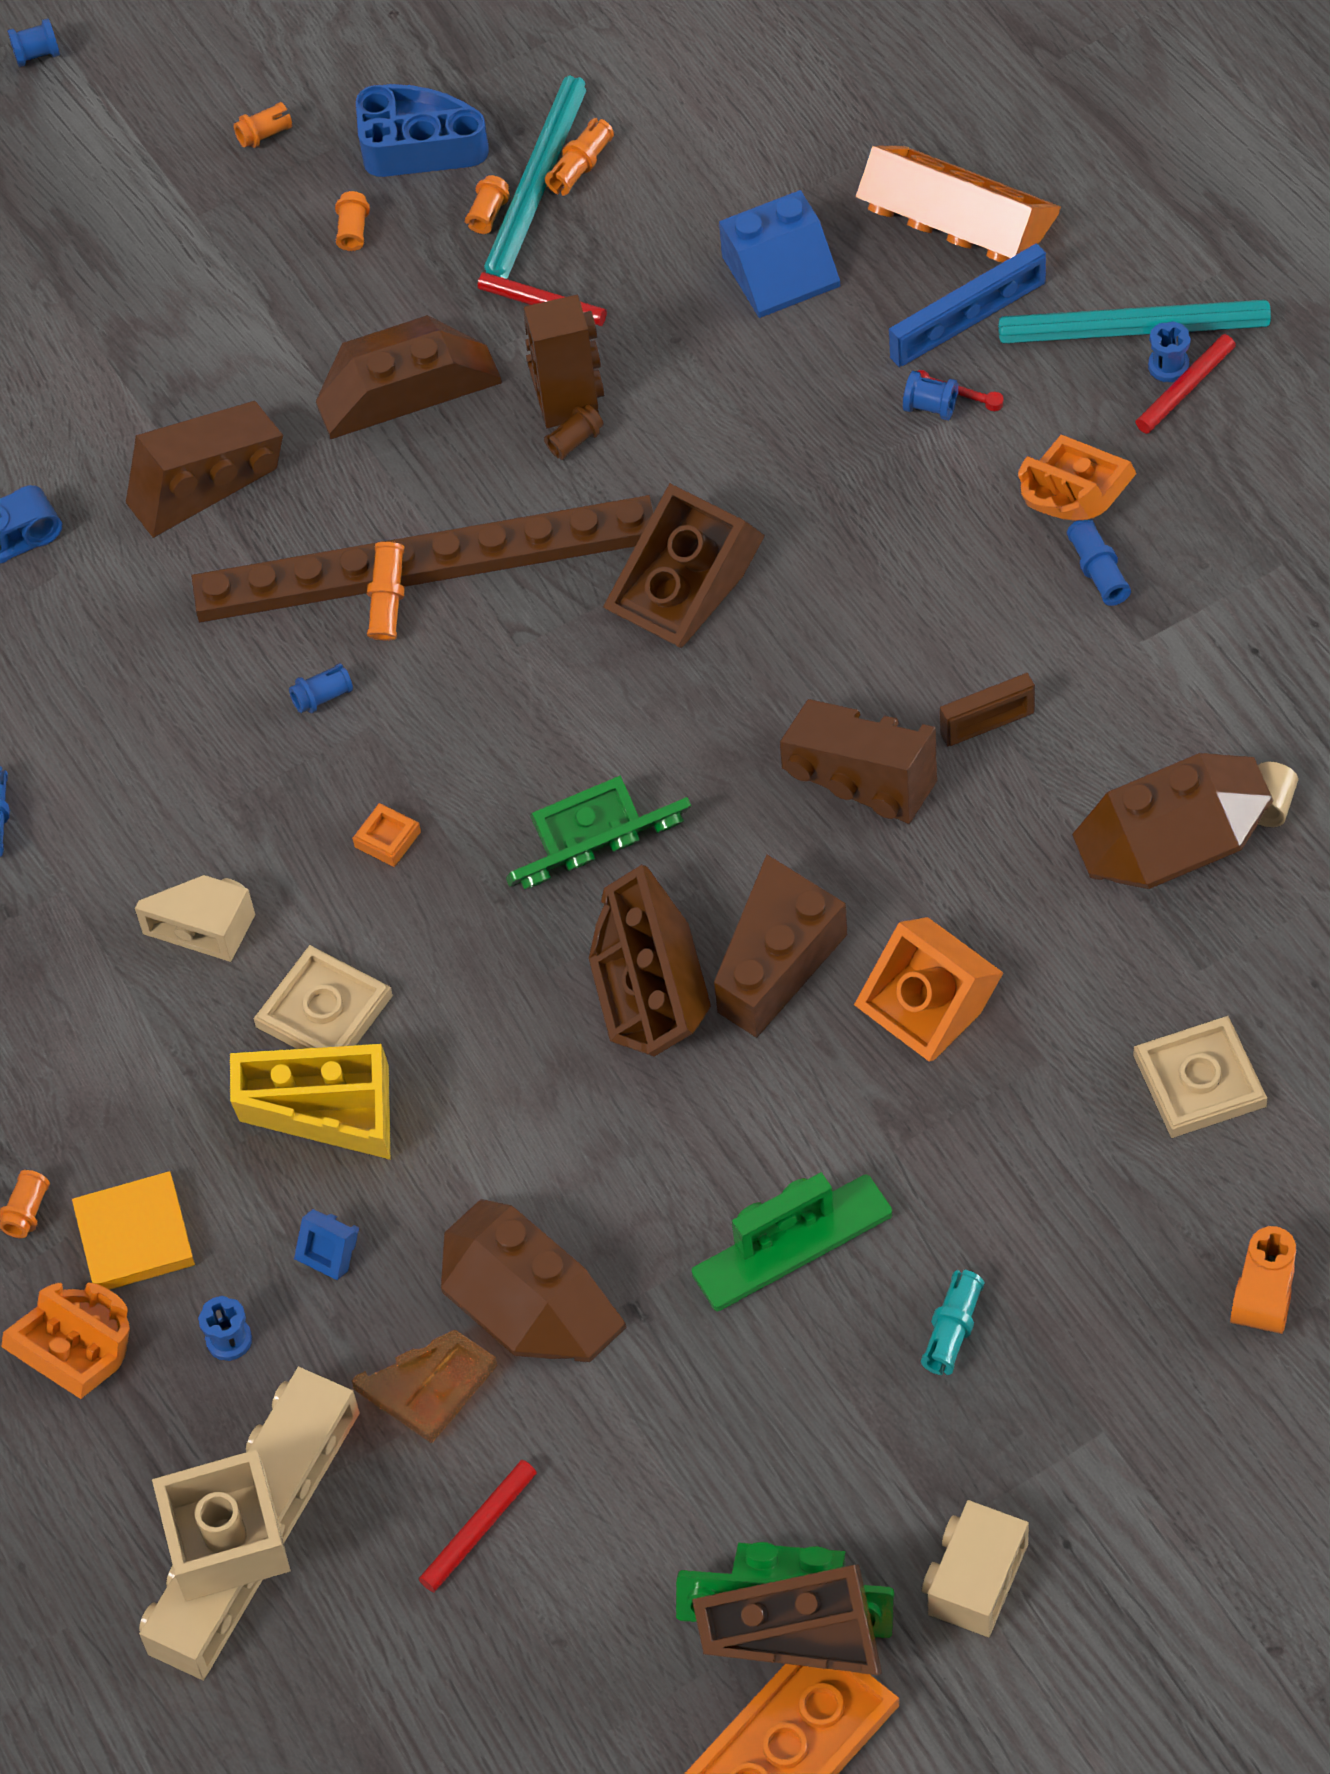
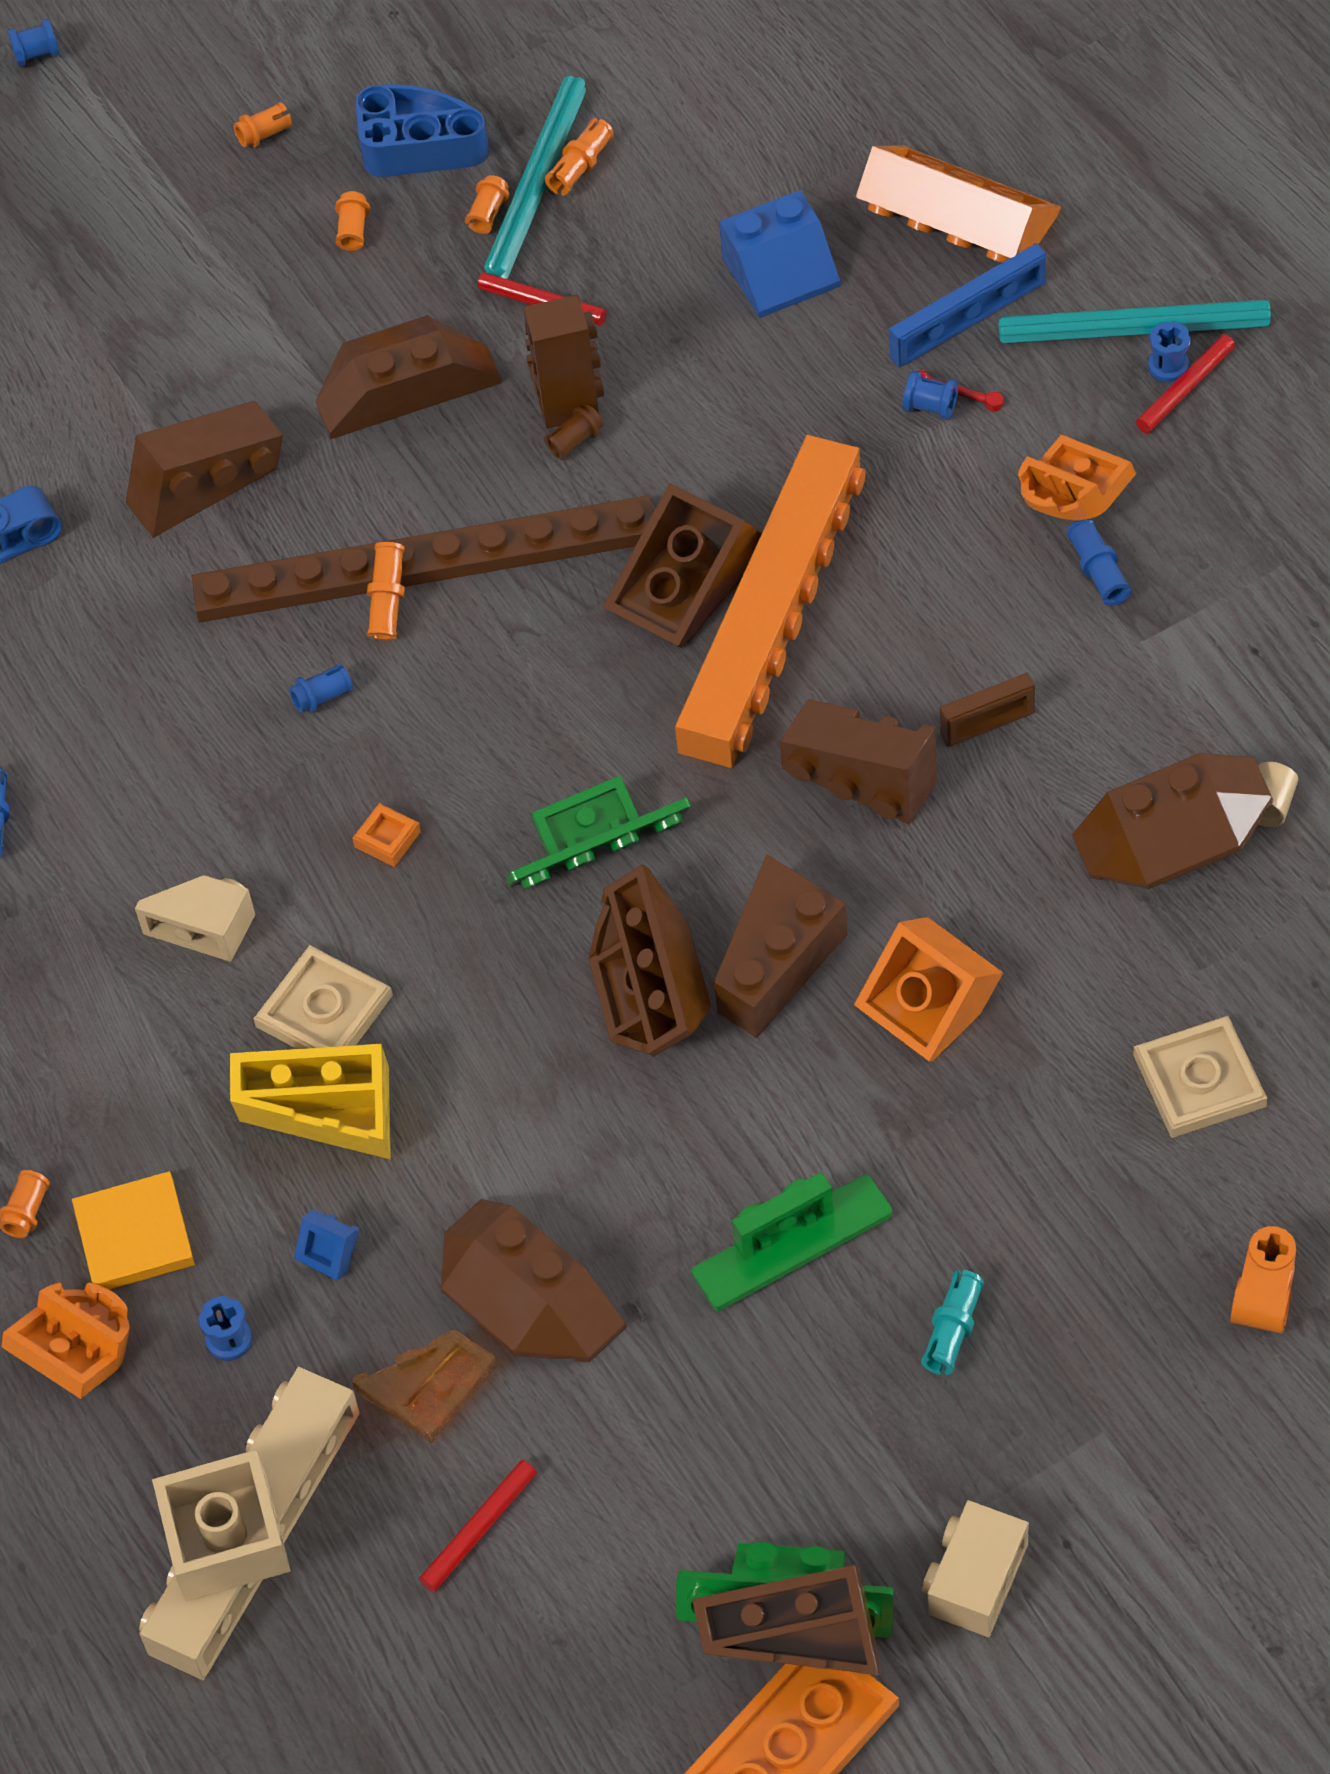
(770, 602): none -> orange brick

